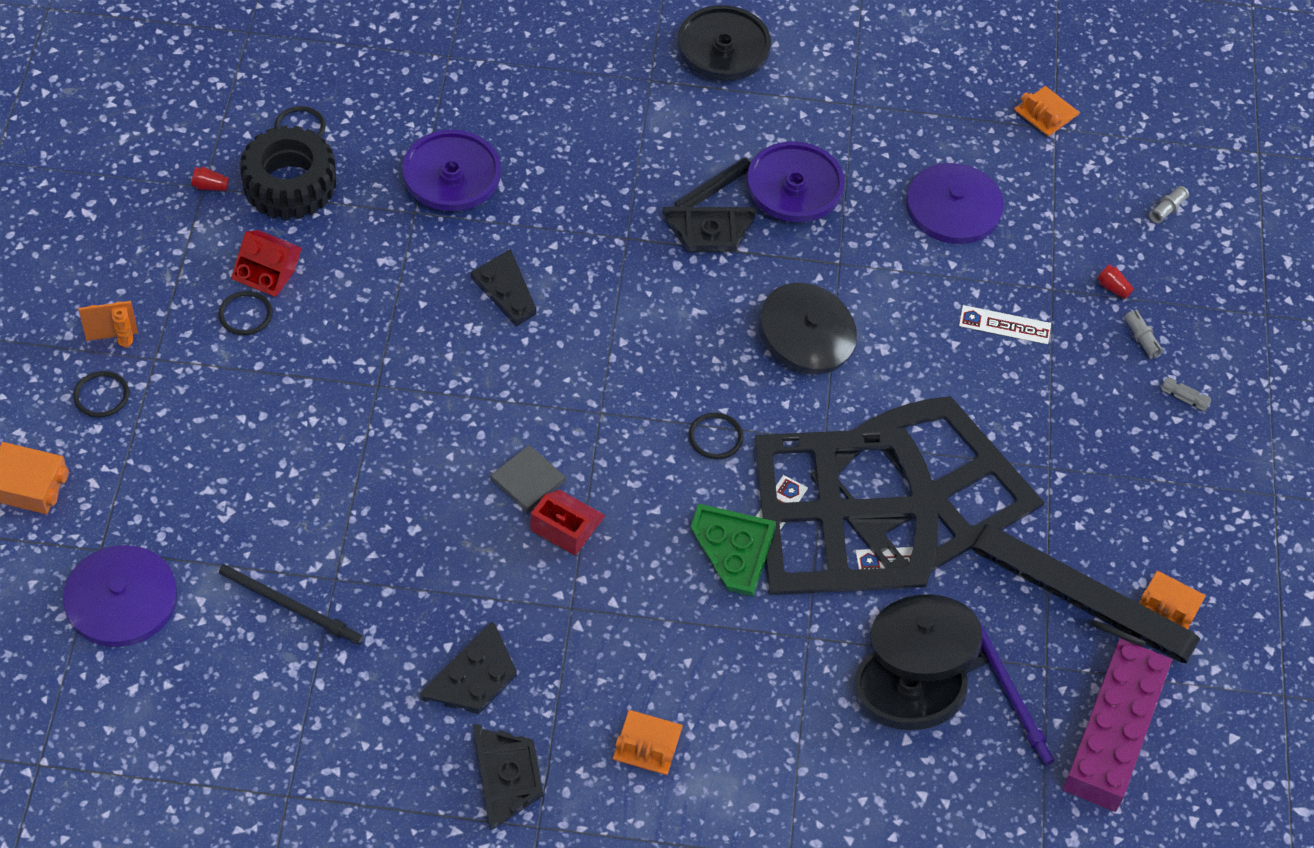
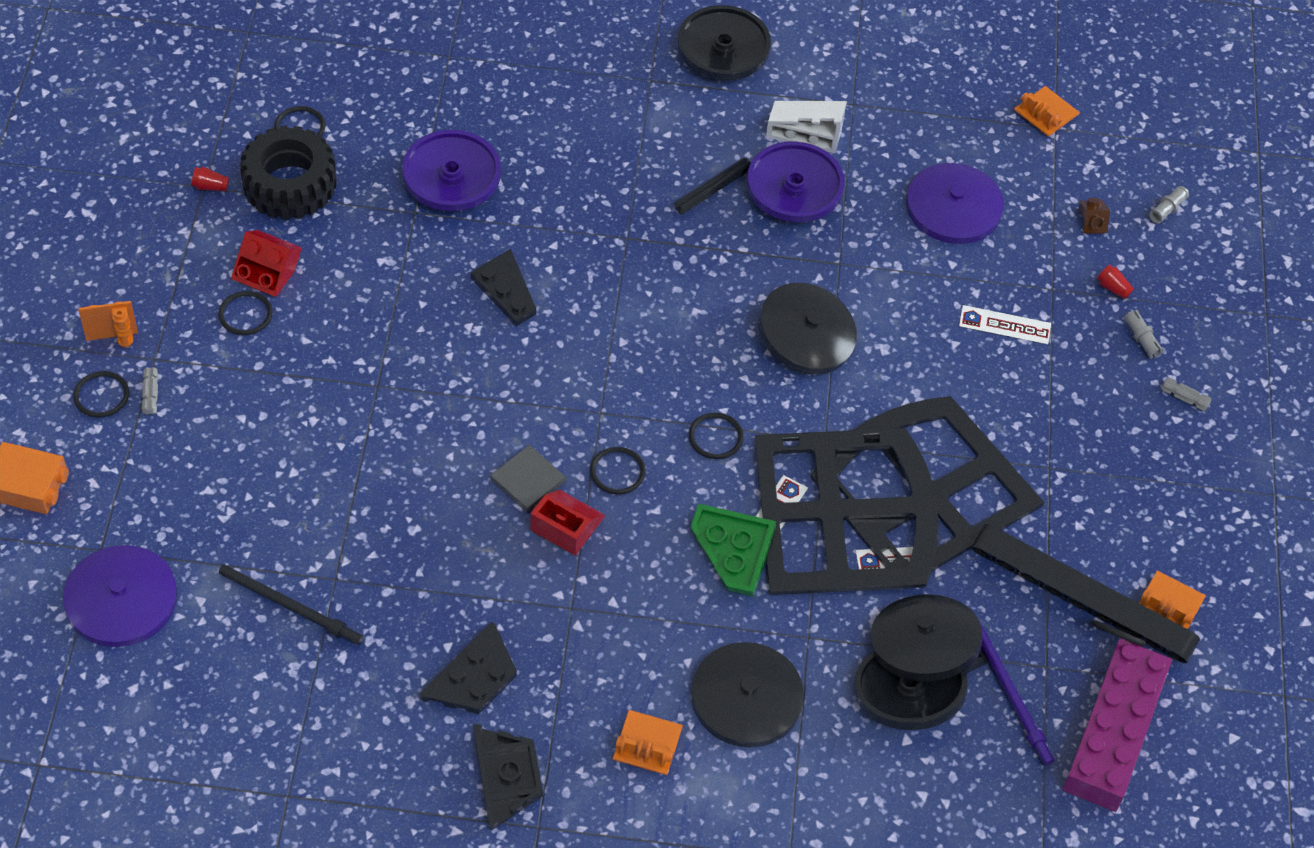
(150, 390): none -> light grey axle
(611, 490): none -> black tyre
(710, 227): black wing -> none
(747, 694): none -> black dish
(807, 122): none -> white wedge
(1095, 215): none -> reddish brown bracket

